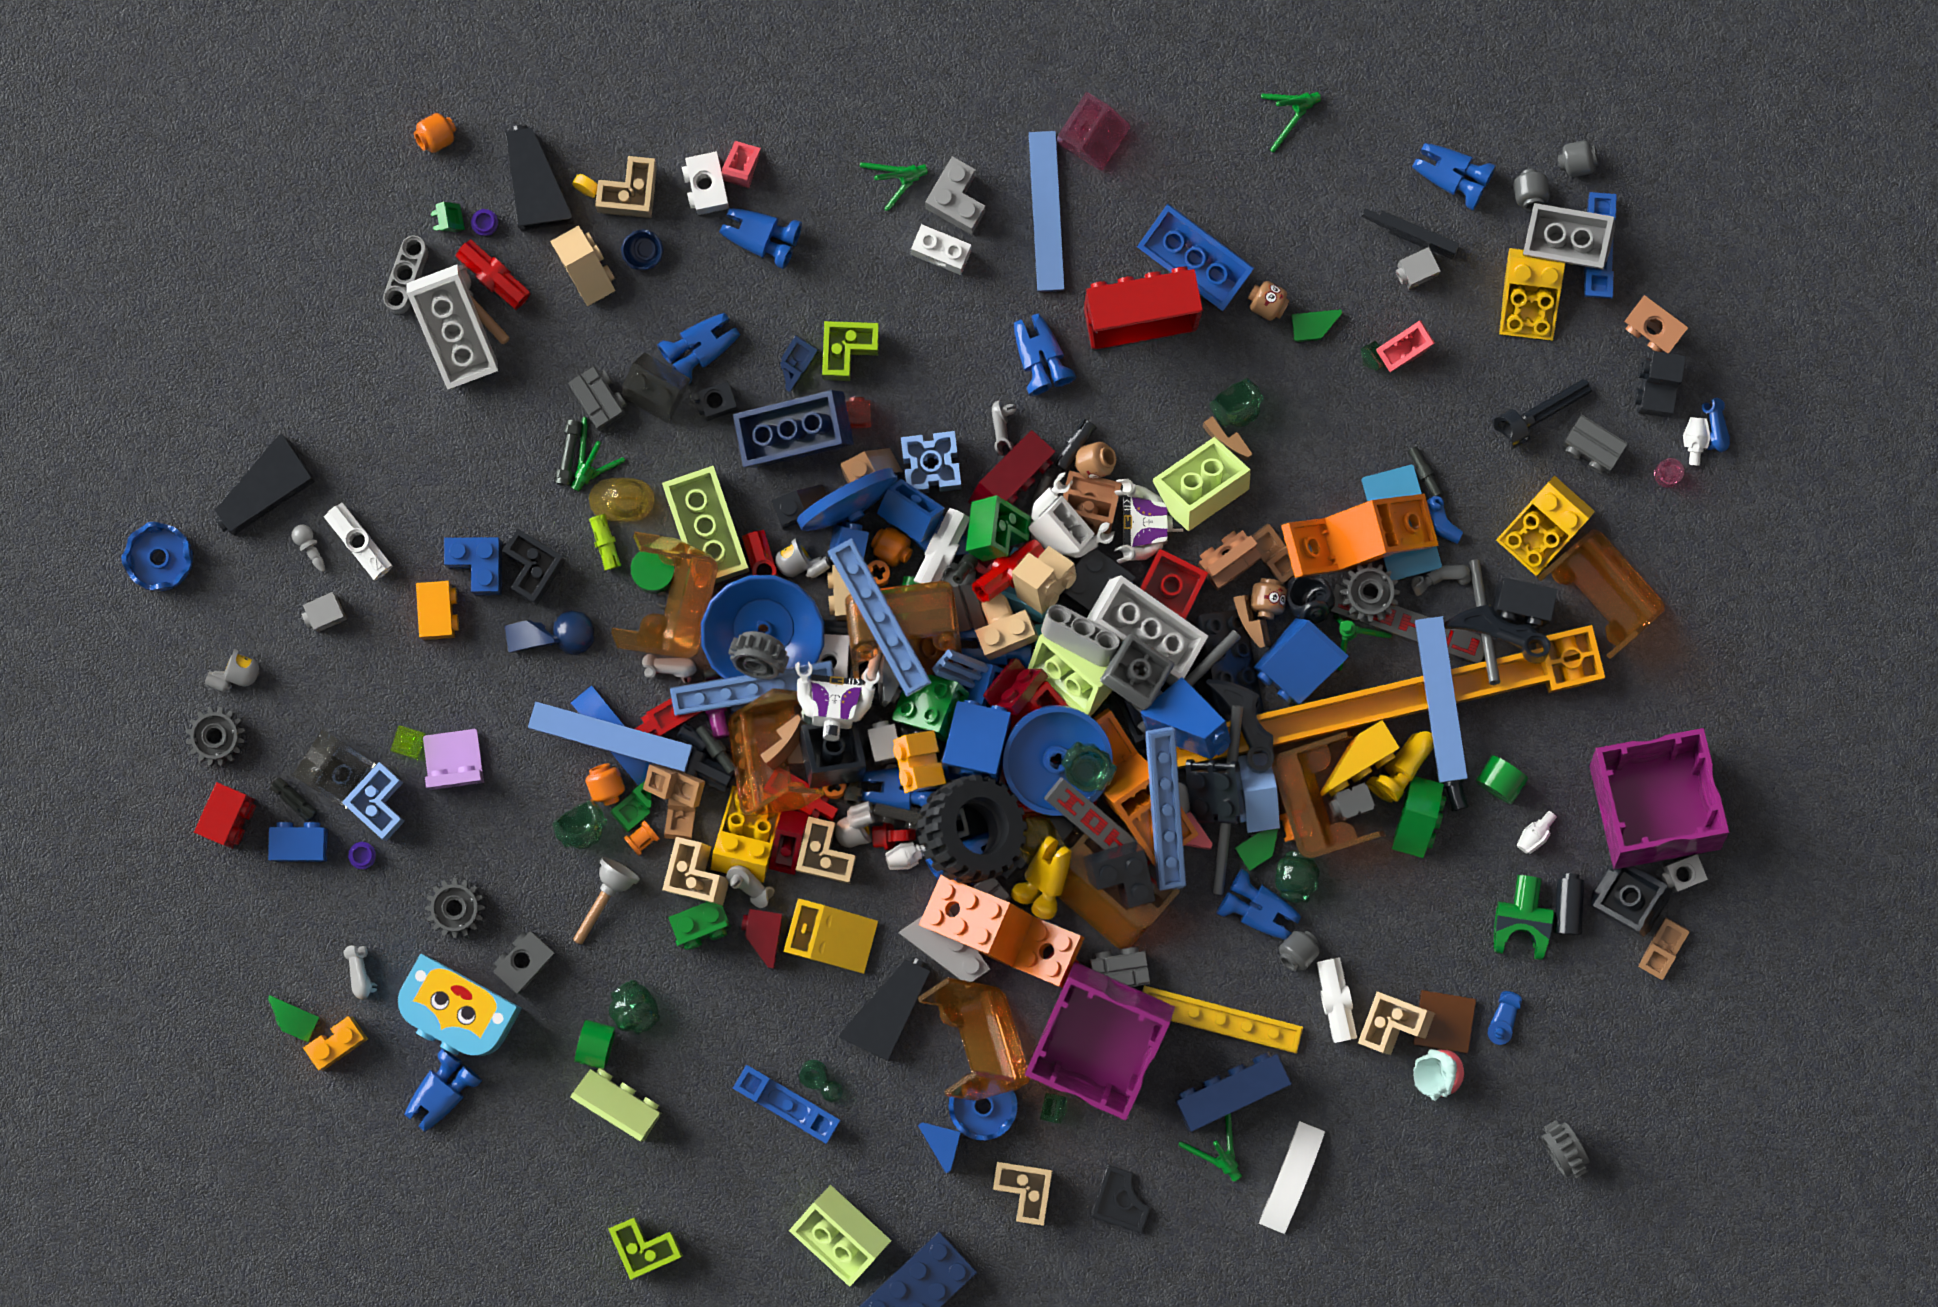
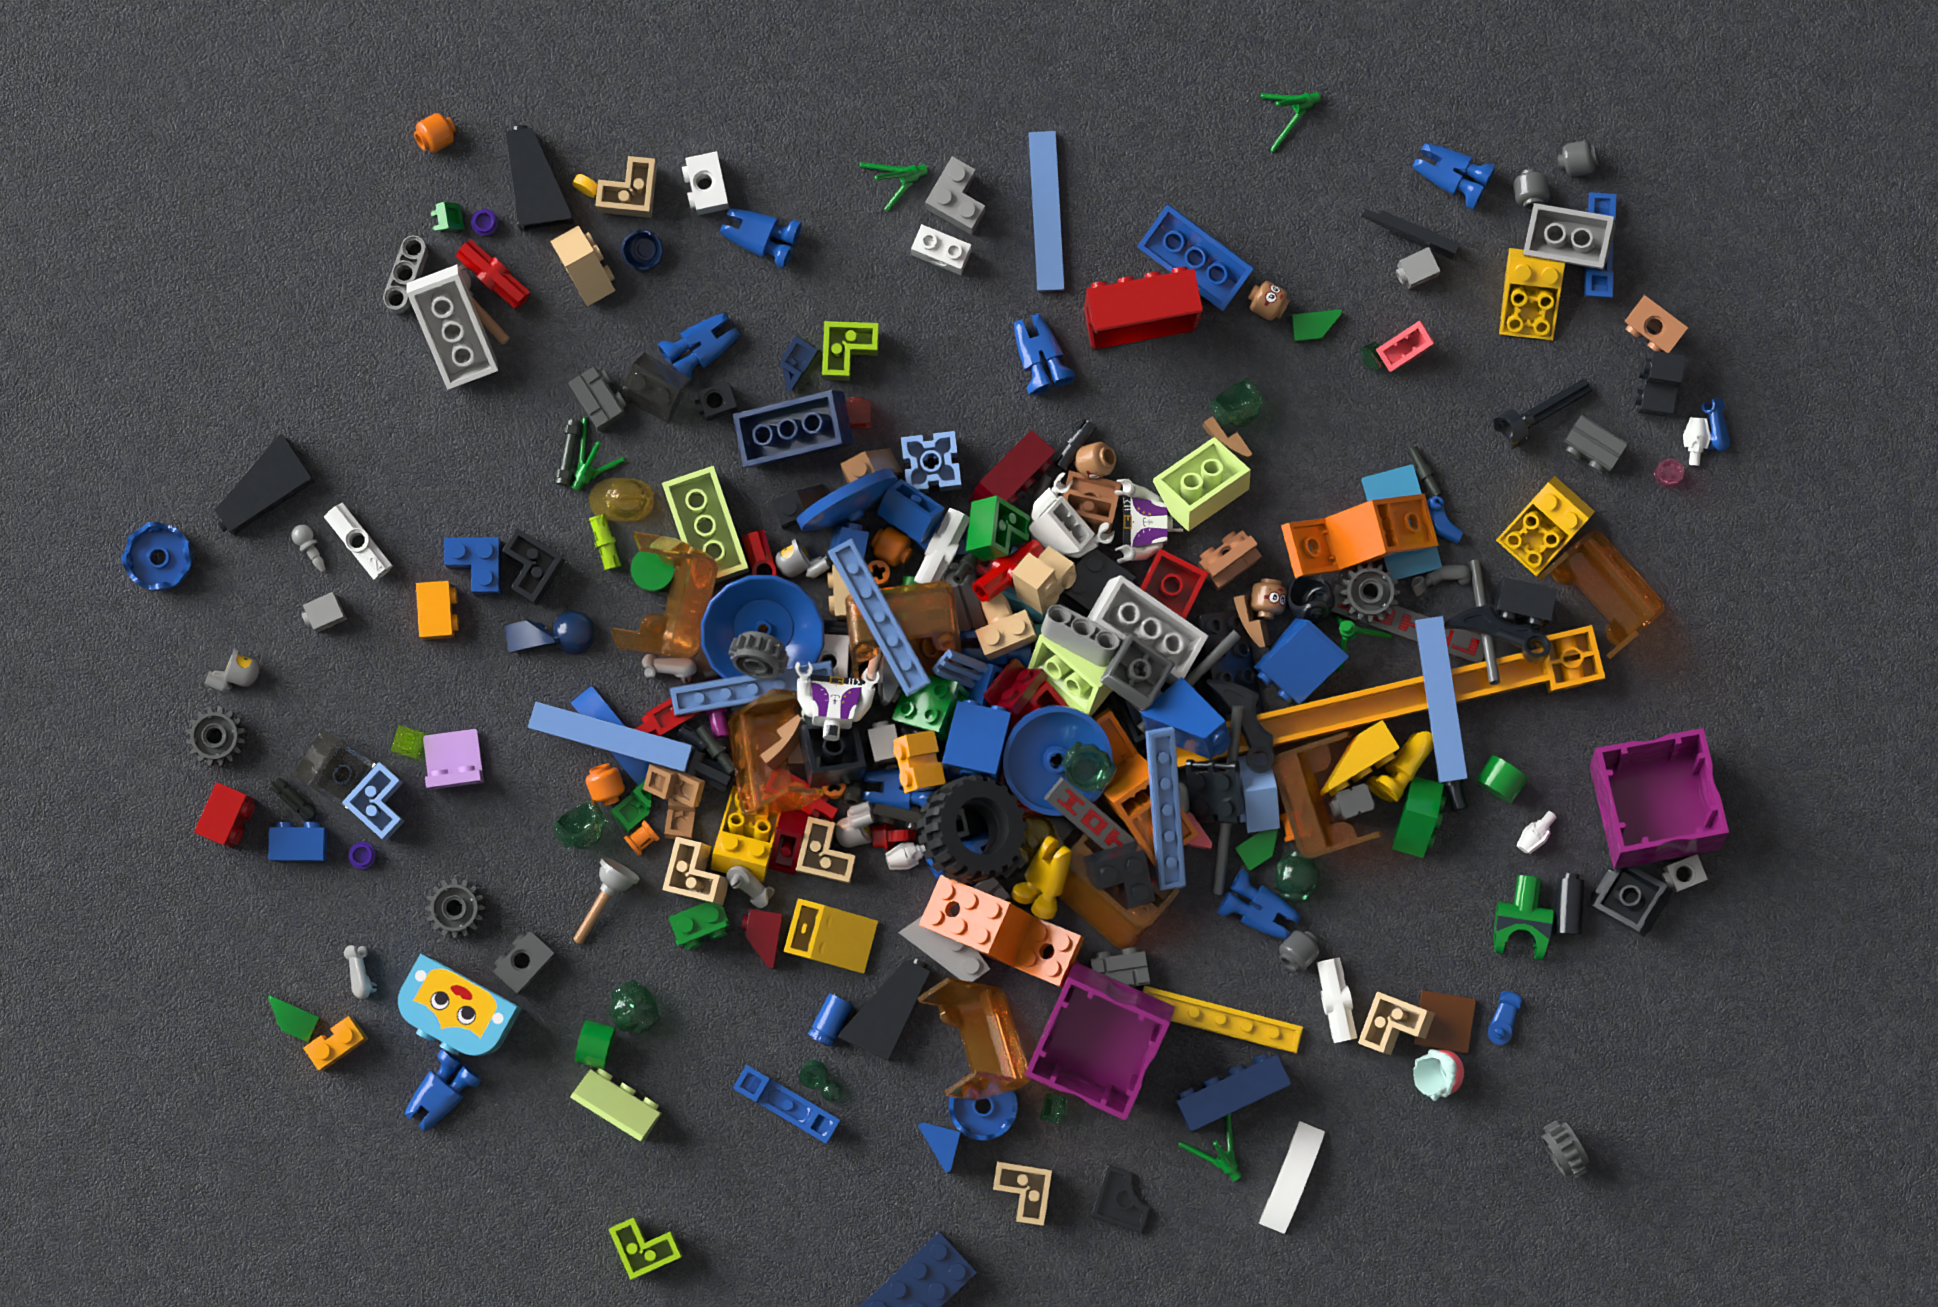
(740, 164): coral slope -> none
(830, 1020): none -> blue piece
(840, 1235): yellowish green slope -> none
(1000, 419): light grey piece -> none
(1093, 131): clear pink slope -> none
(1273, 553): medium nougat slope -> none
(1663, 948): medium nougat slope -> none

